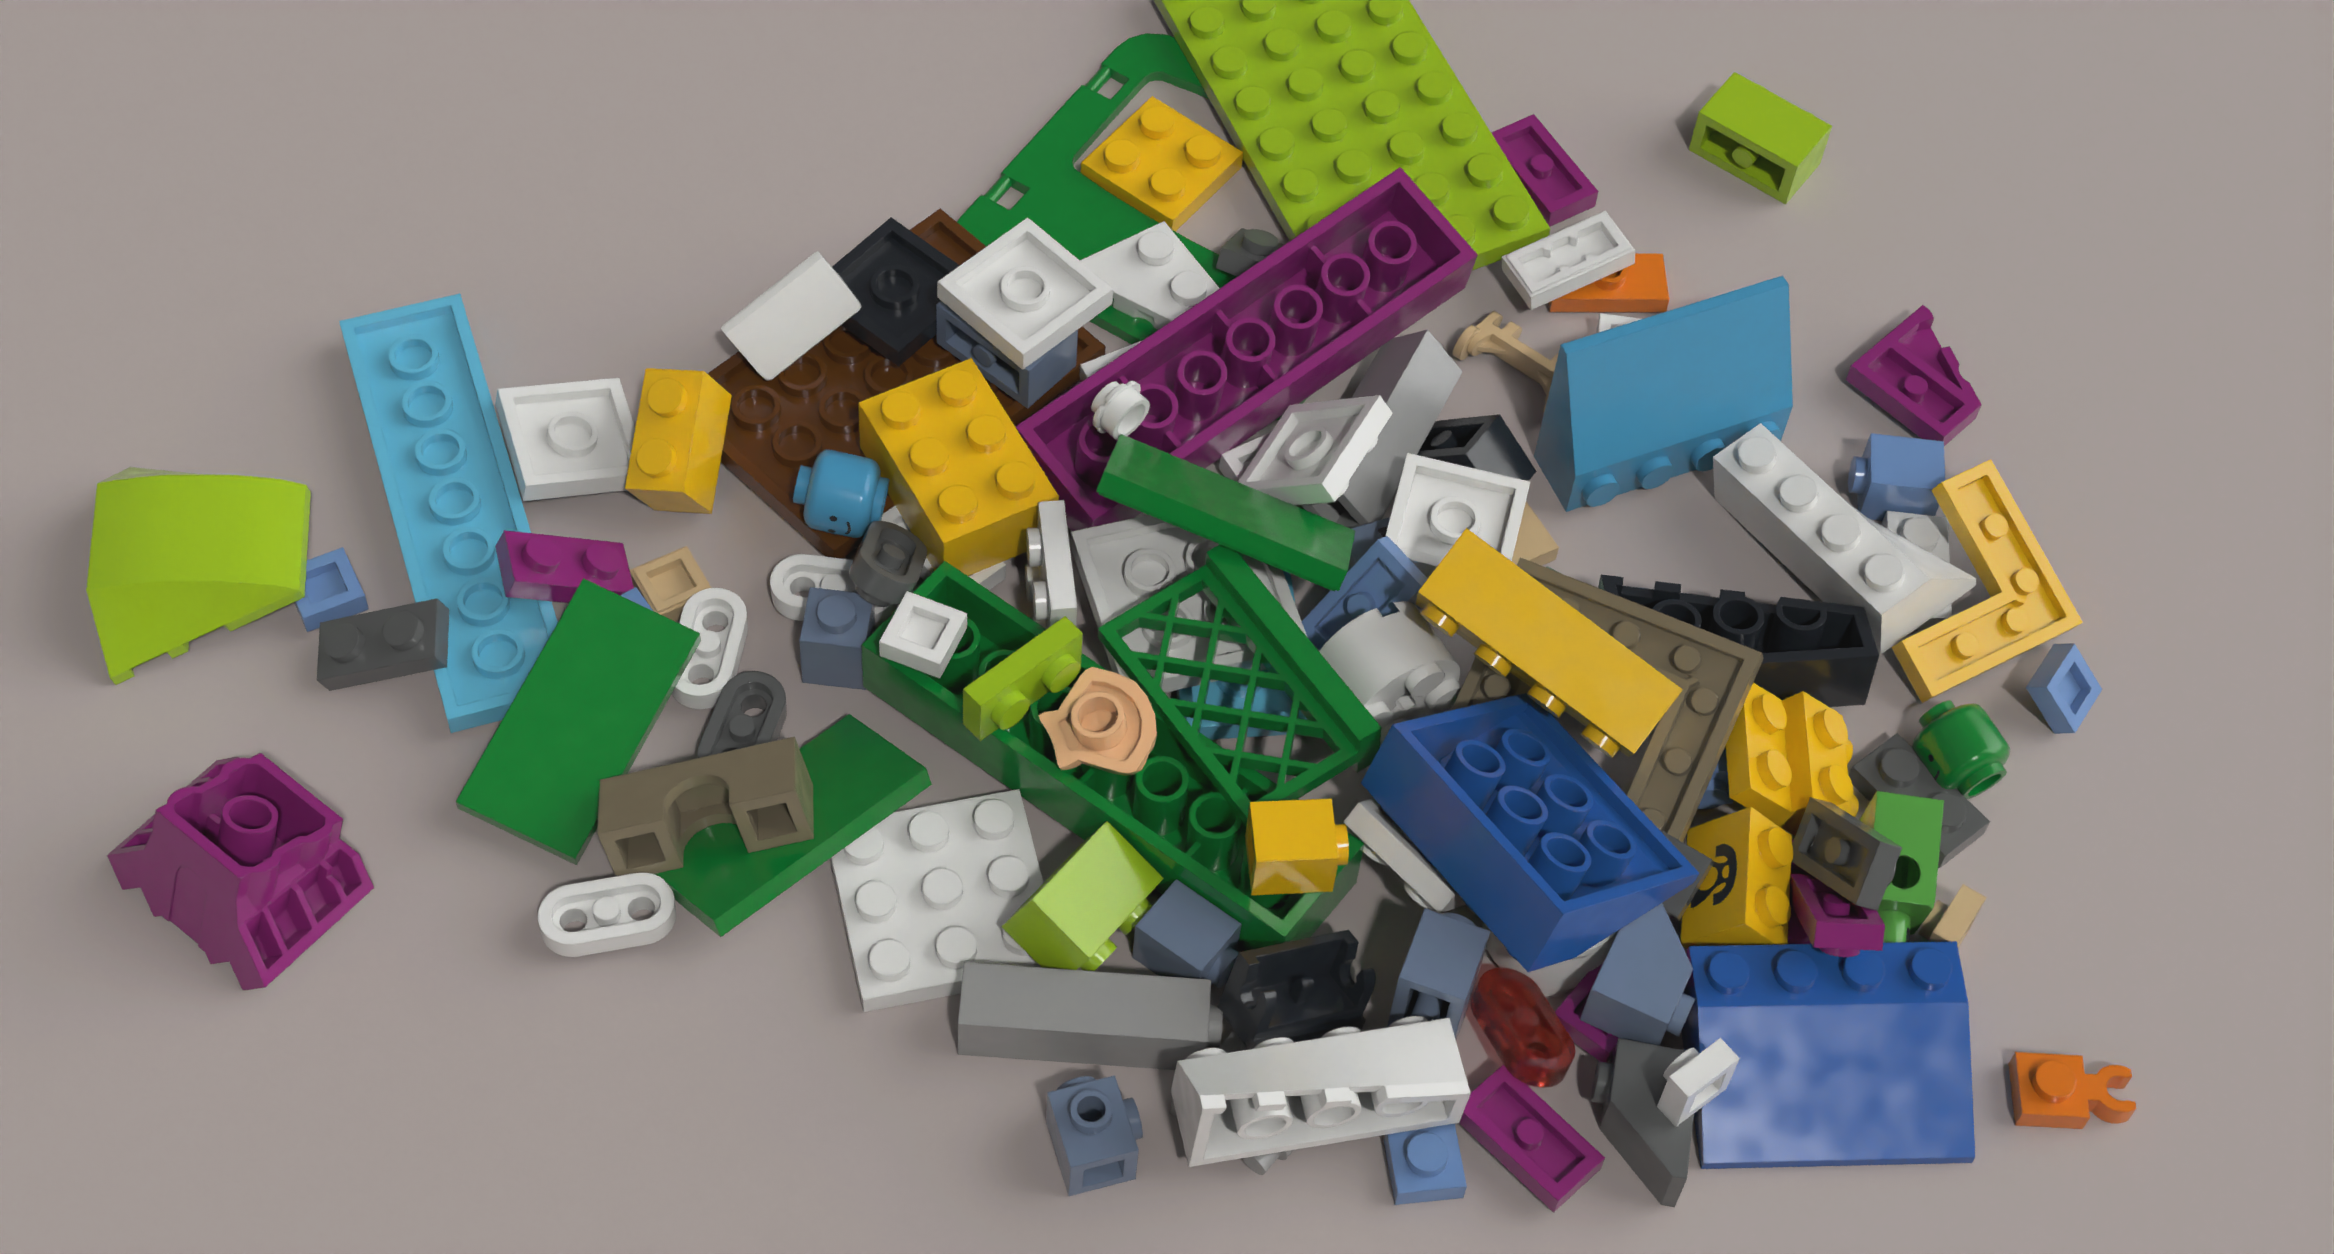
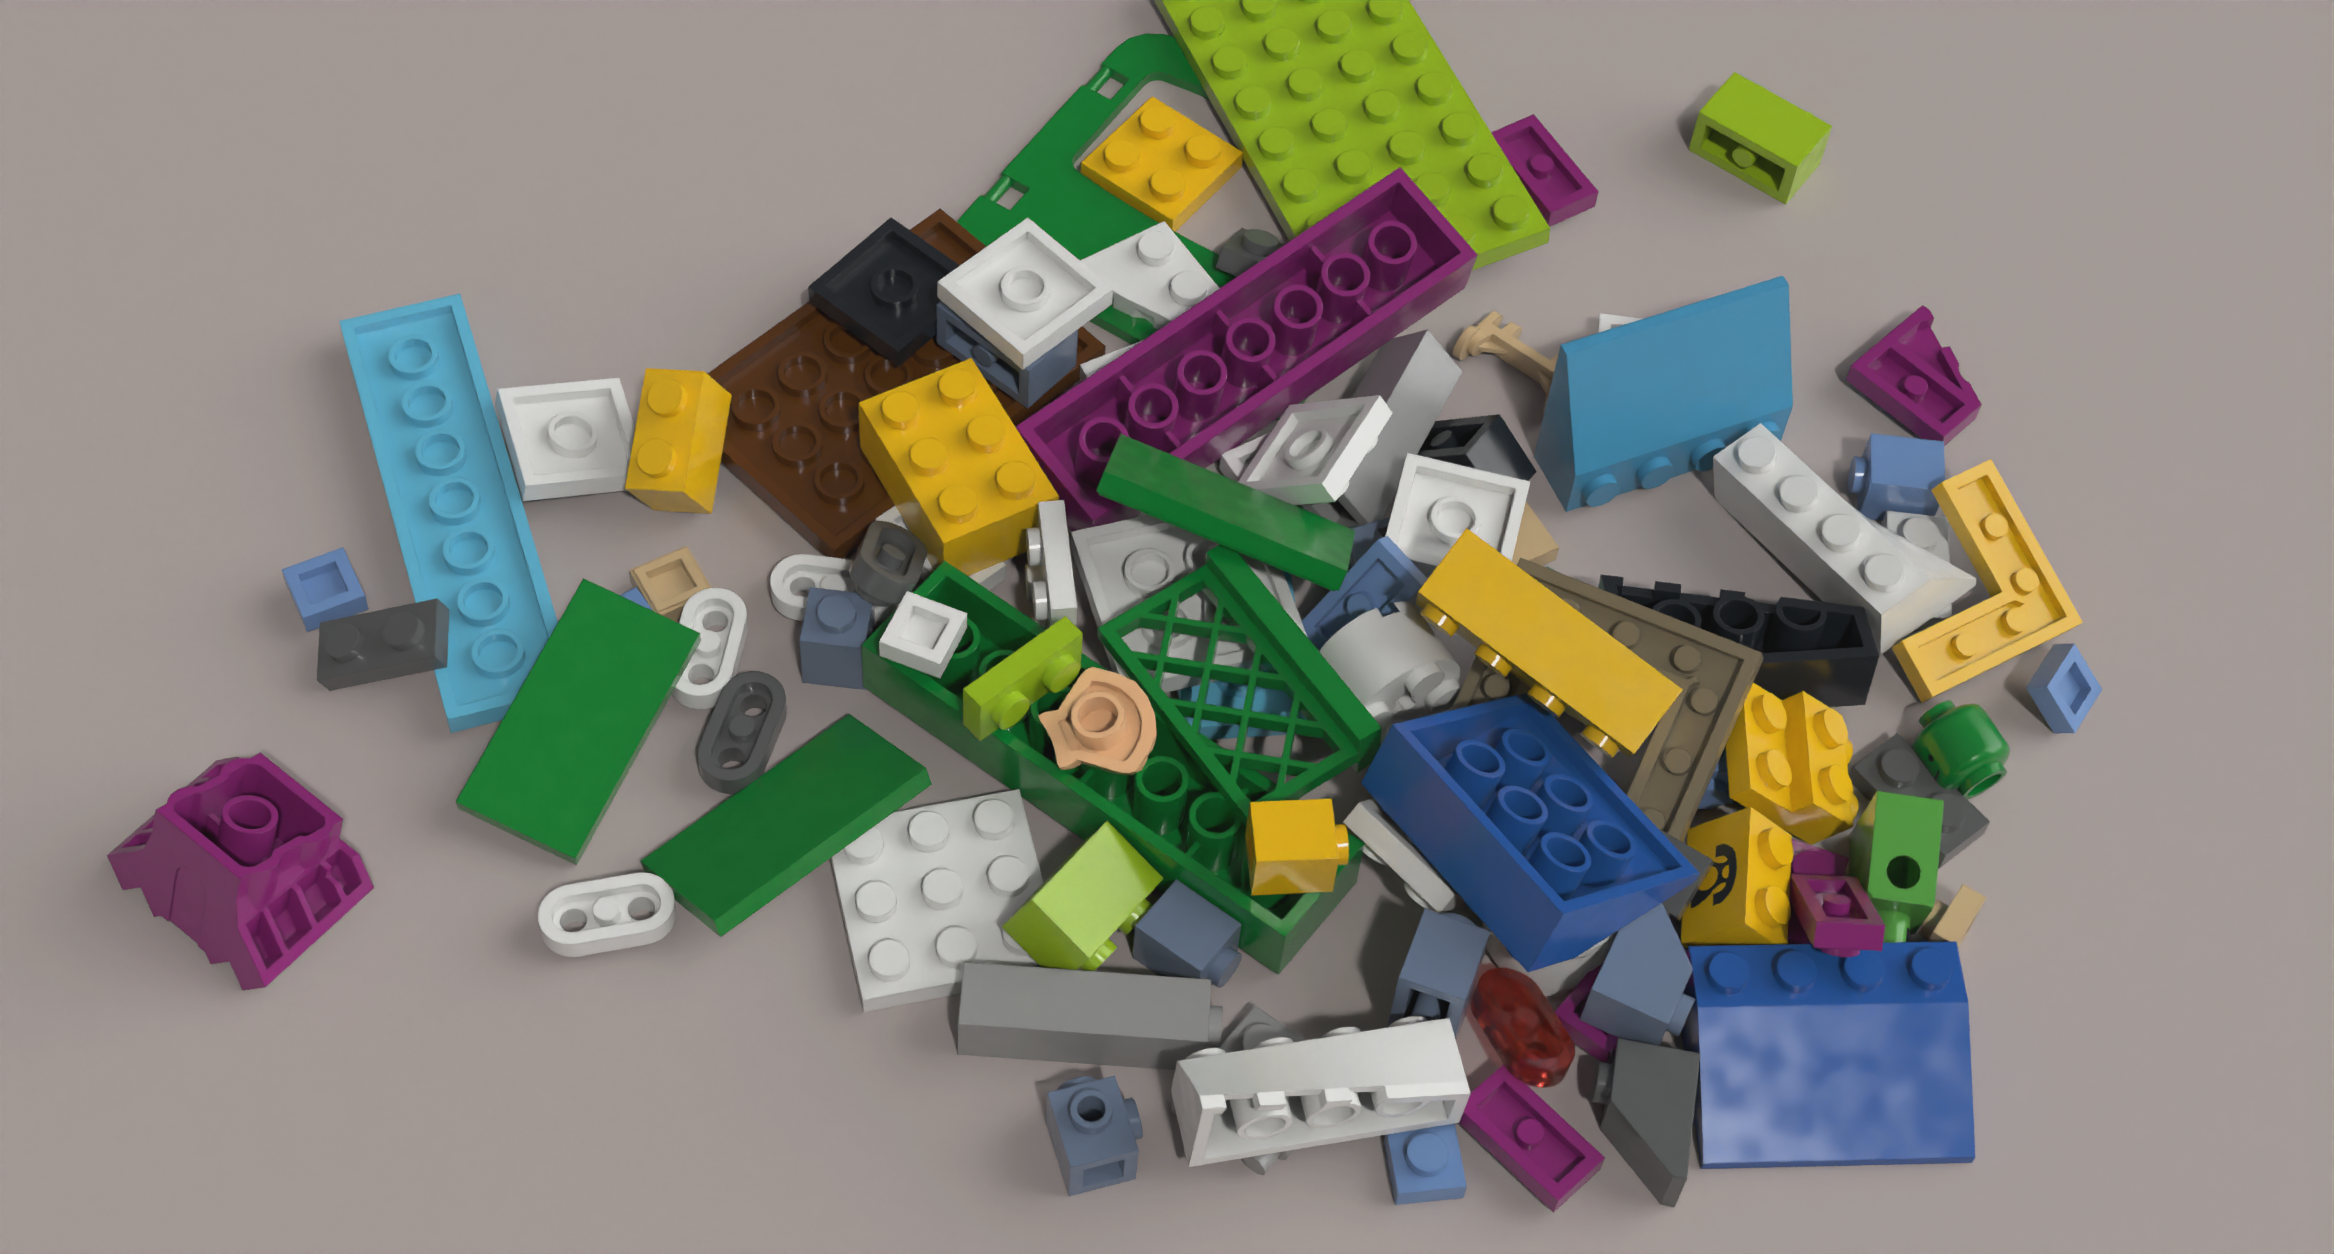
(190, 557): lime wedge -> none
(555, 565): magenta plate -> none
(656, 811): dark tan arch -> none
(792, 316): white slope -> none
(841, 493): dark azure head -> none
(1119, 408): white plate -> none
(1296, 989): black hinge -> none
(1568, 260): white plate -> none
(1632, 289): orange plate -> none
(1696, 1080): white plate -> none
(1845, 853): dark grey plate -> none
(2059, 1094): orange plate -> none

